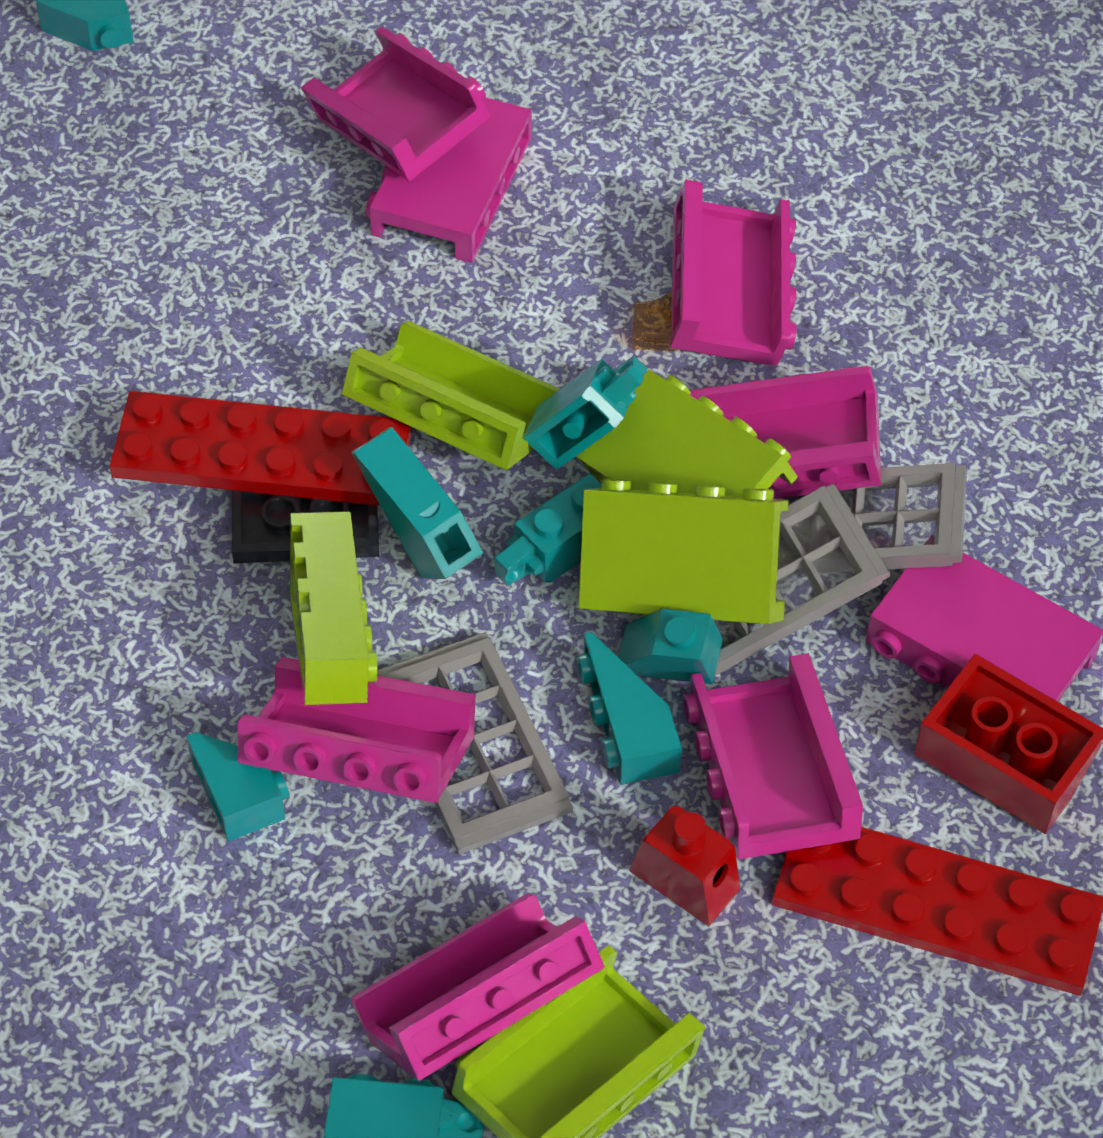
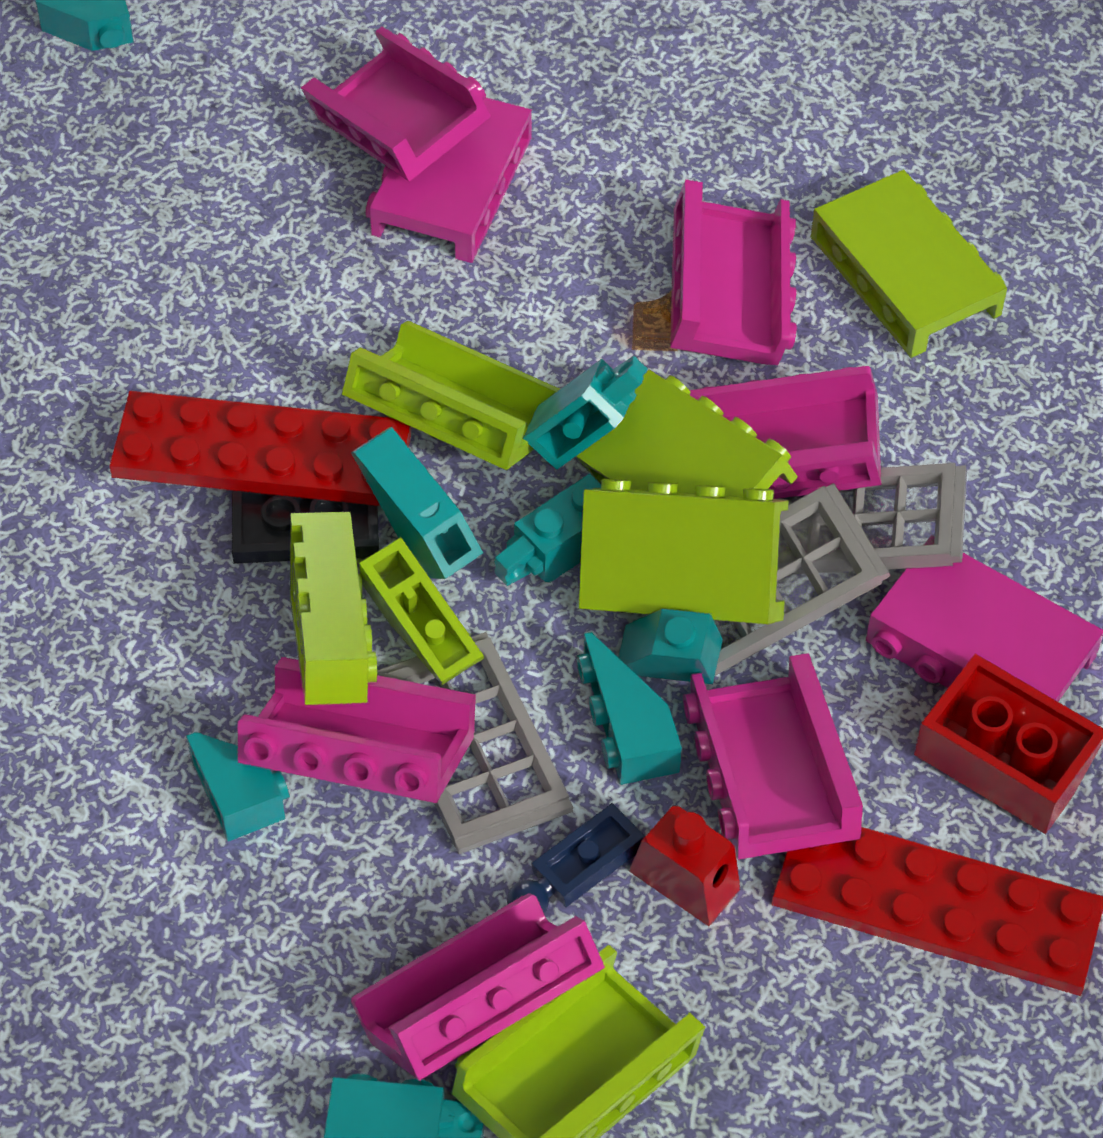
(418, 611): none -> lime slope
(581, 859): none -> dark blue plate
(906, 260): none -> lime panel

